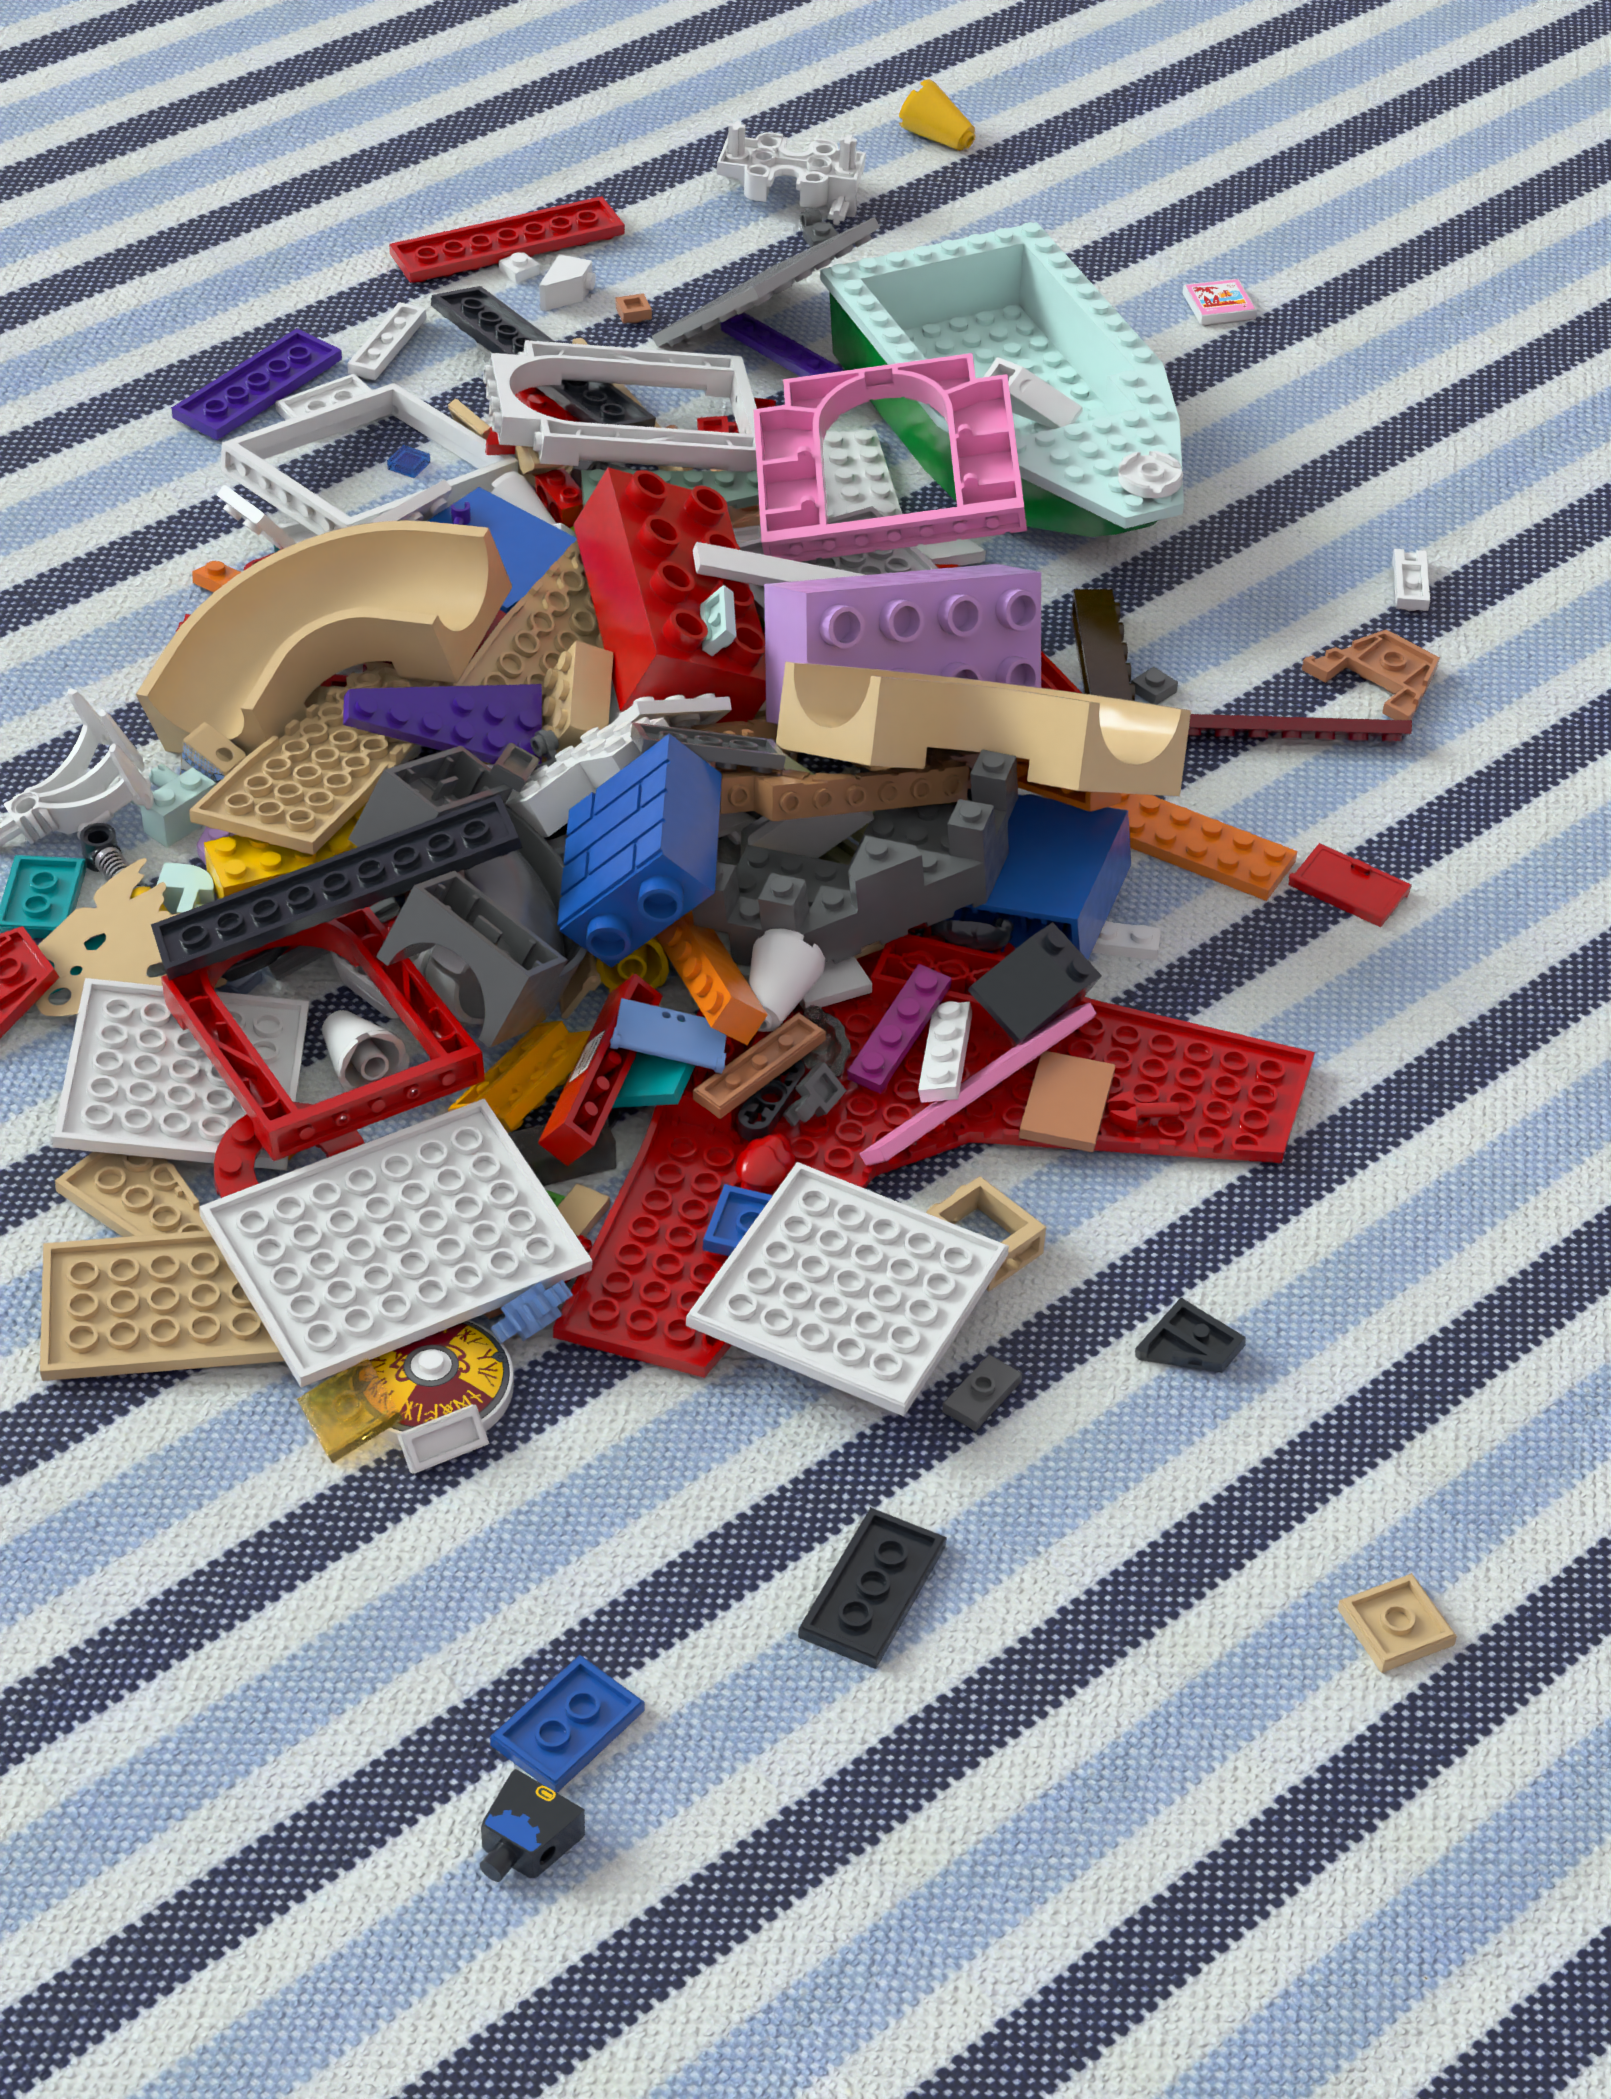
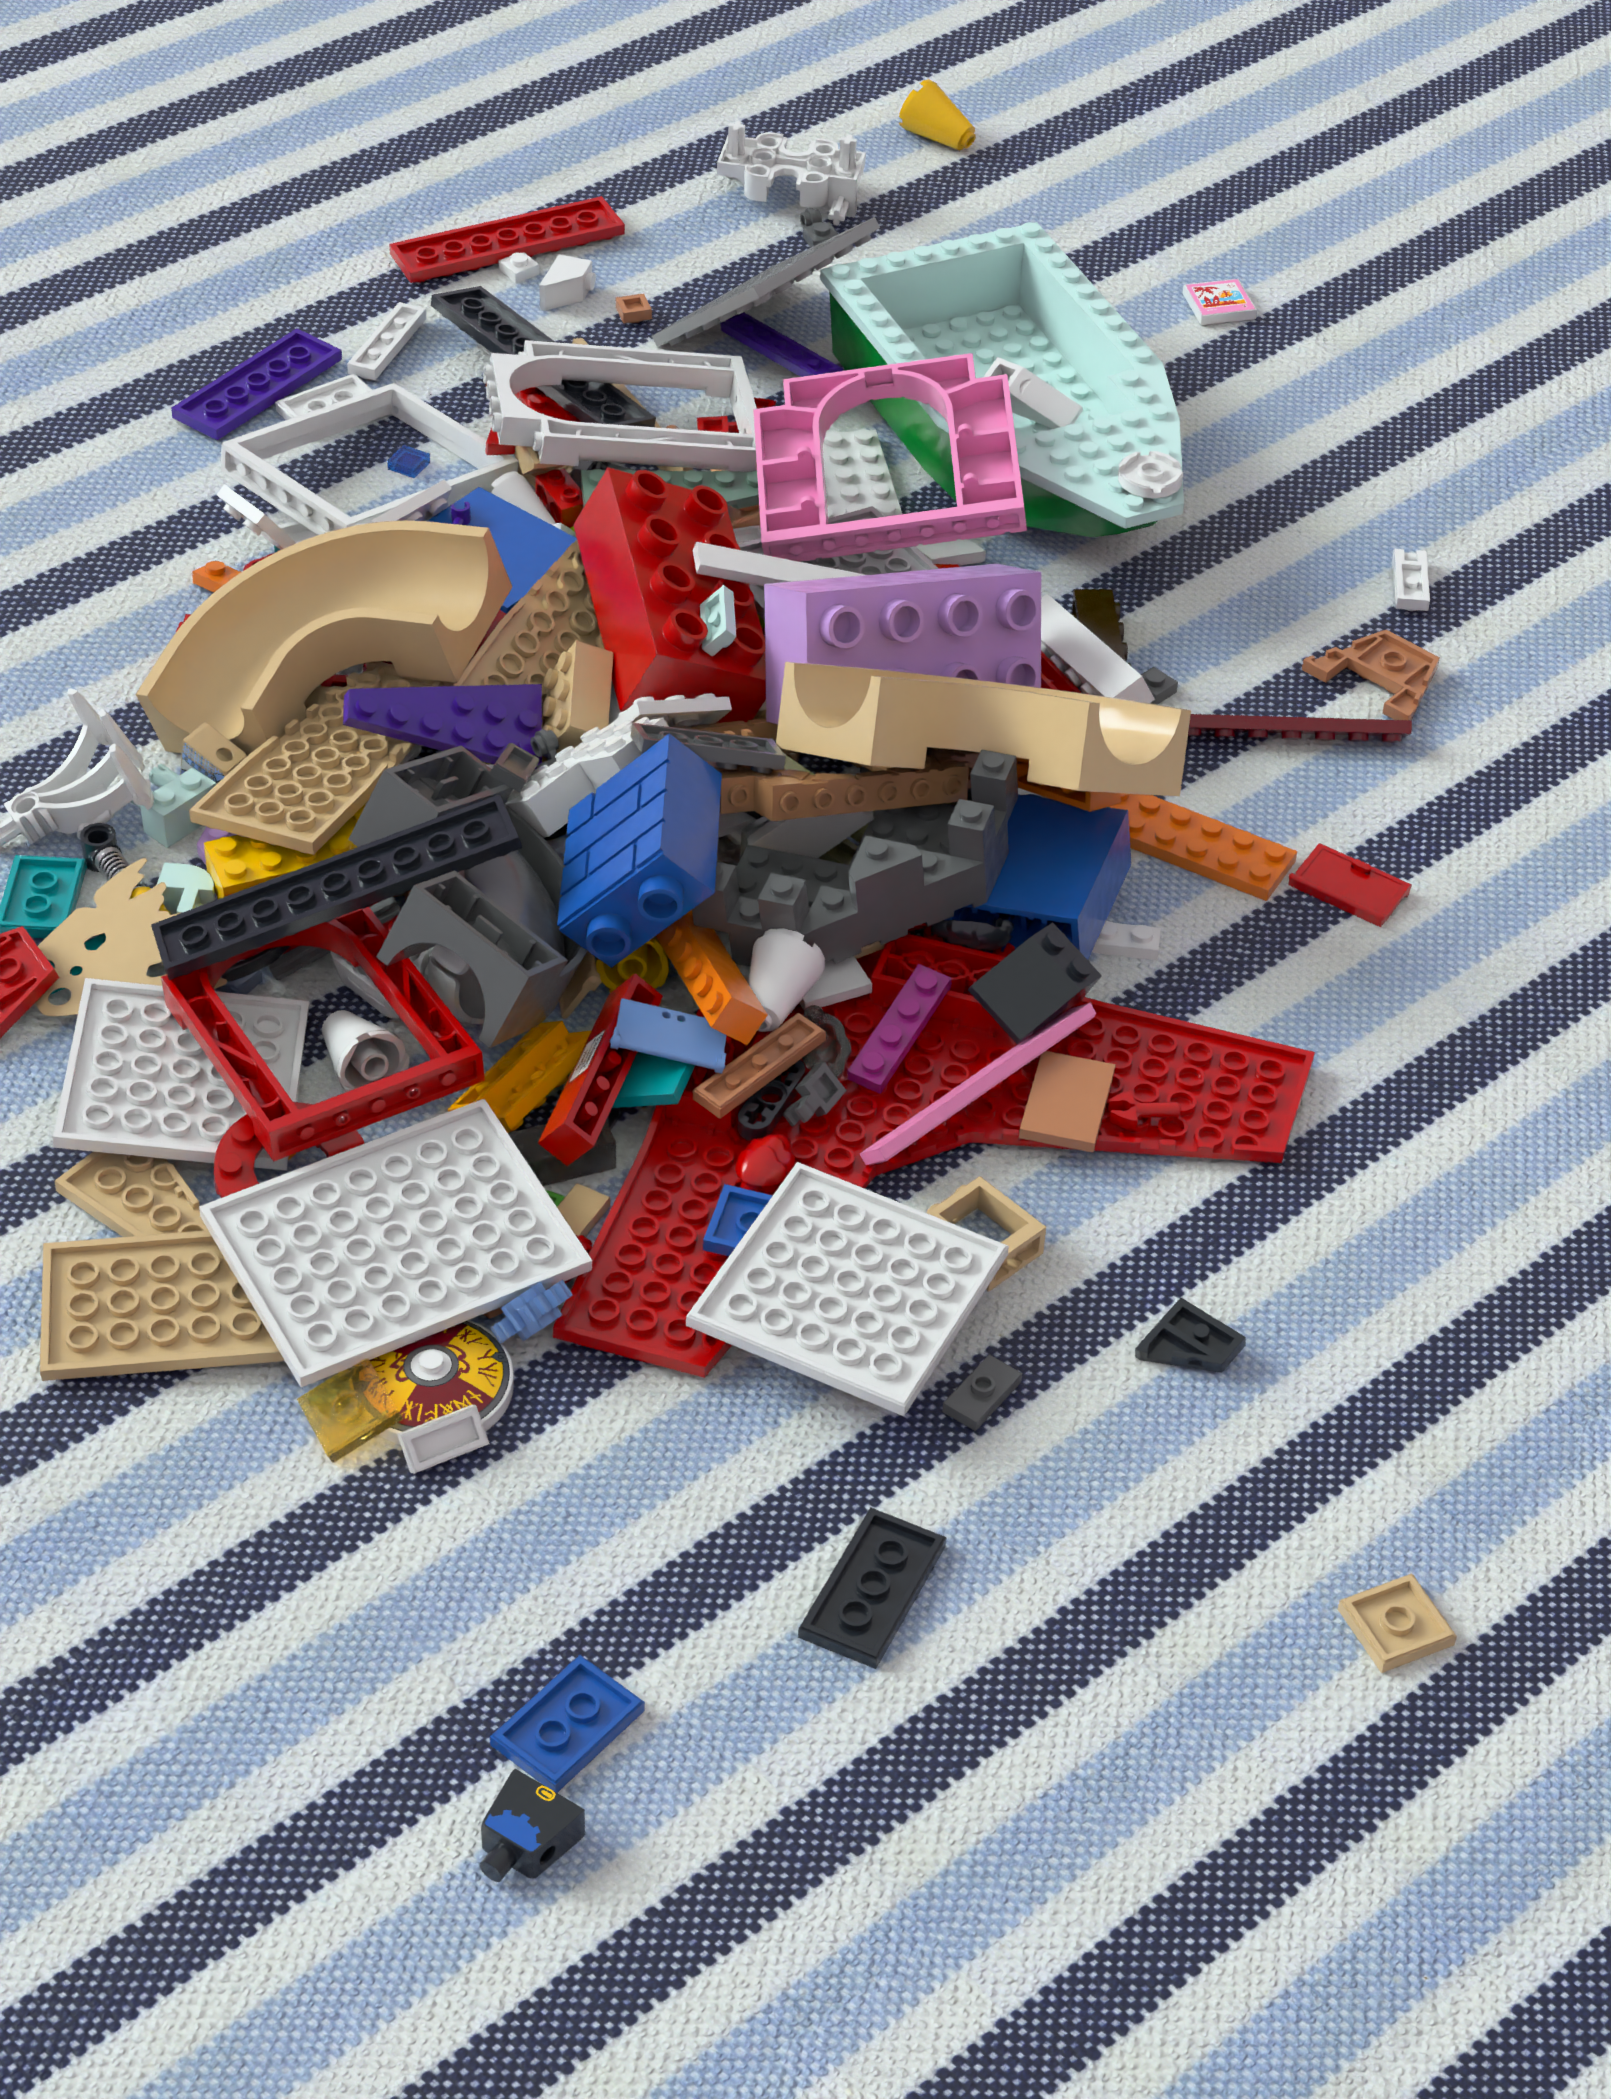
(468, 419): tan tile -> none
(945, 1052): white plate -> none
(1086, 658): none -> white brick

